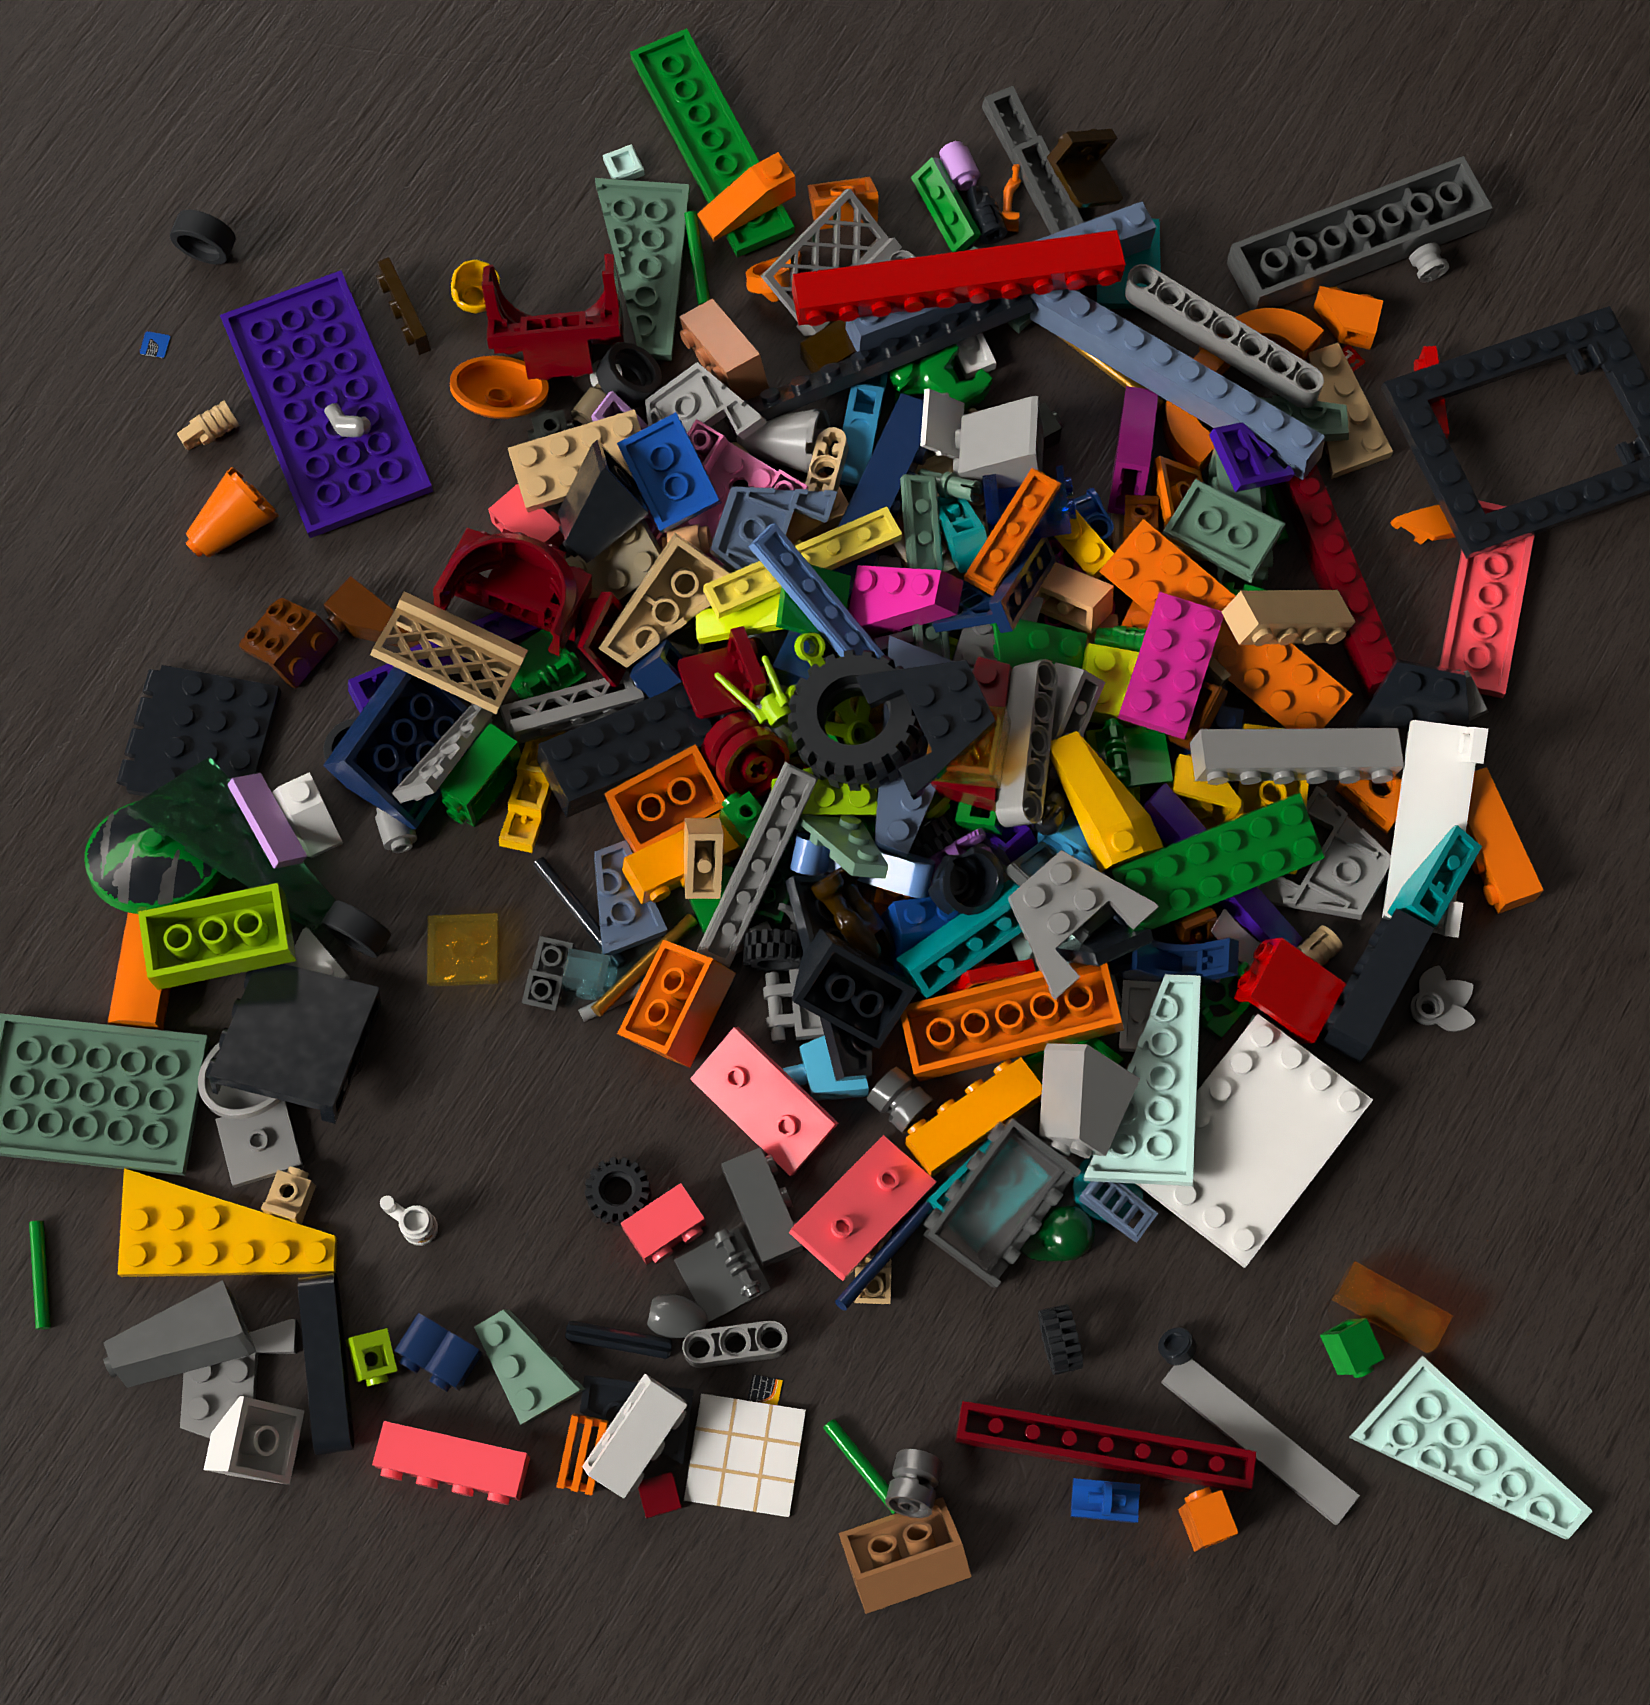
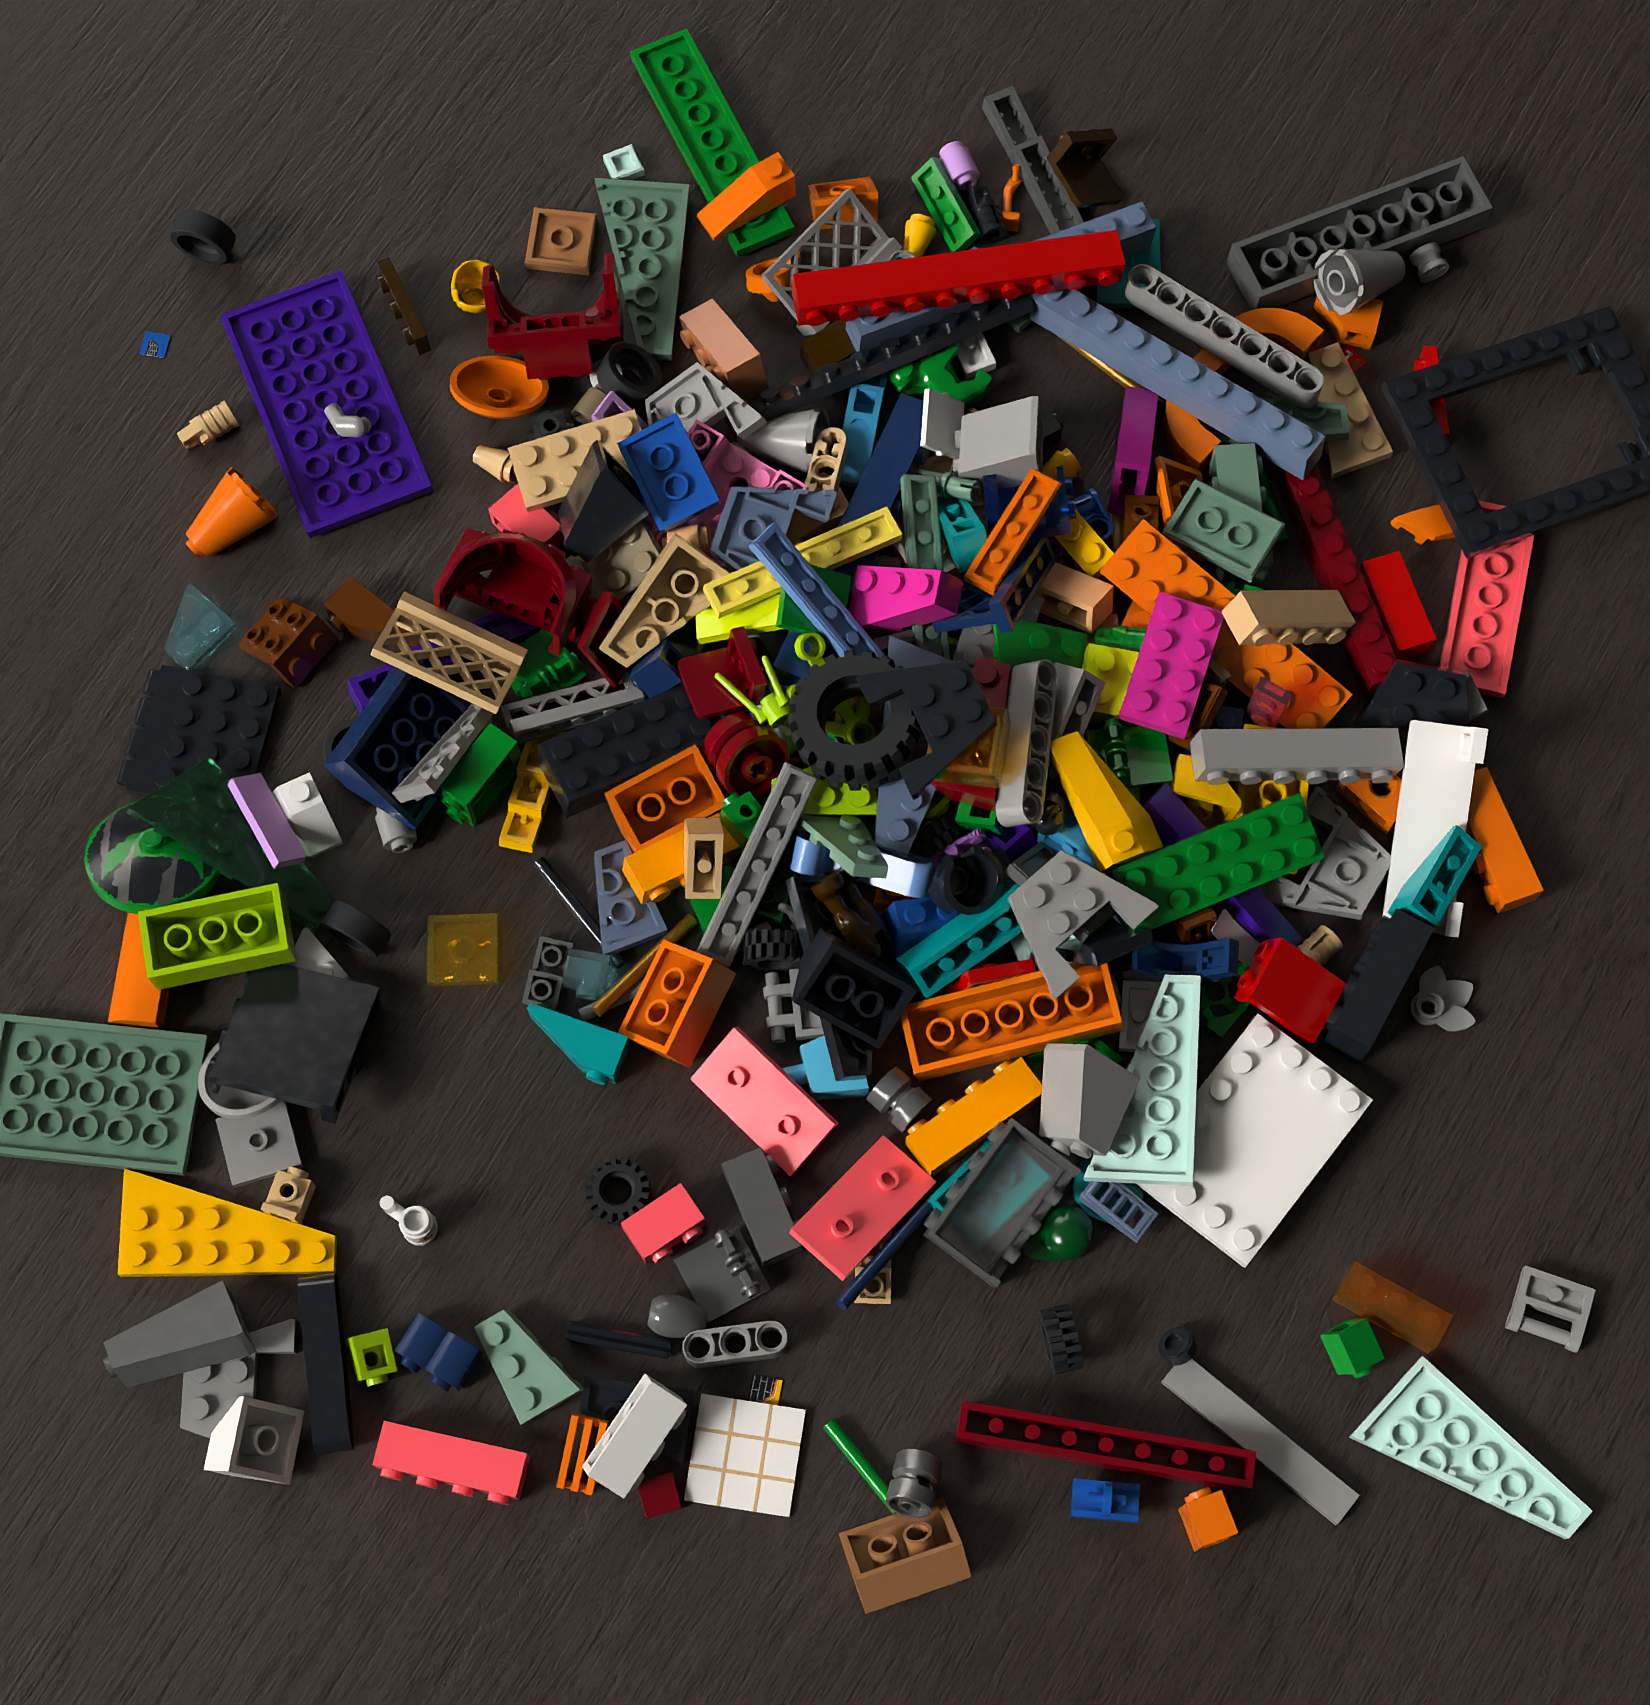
(39, 1275): green bar -> none
(197, 629): none -> clear light blue wing
(495, 462): none -> tan cone
(561, 241): none -> medium nougat tile
(590, 1047): none -> teal slope
(697, 257): green bar -> none
(918, 234): none -> yellow cone
(1065, 458): none -> yellow cone
(1247, 458): dark purple wing -> none
(1266, 704): none -> clear pink plate
(1355, 277): none -> light grey cone
(1398, 605): none -> red brick
(1554, 1297): none -> light grey plate

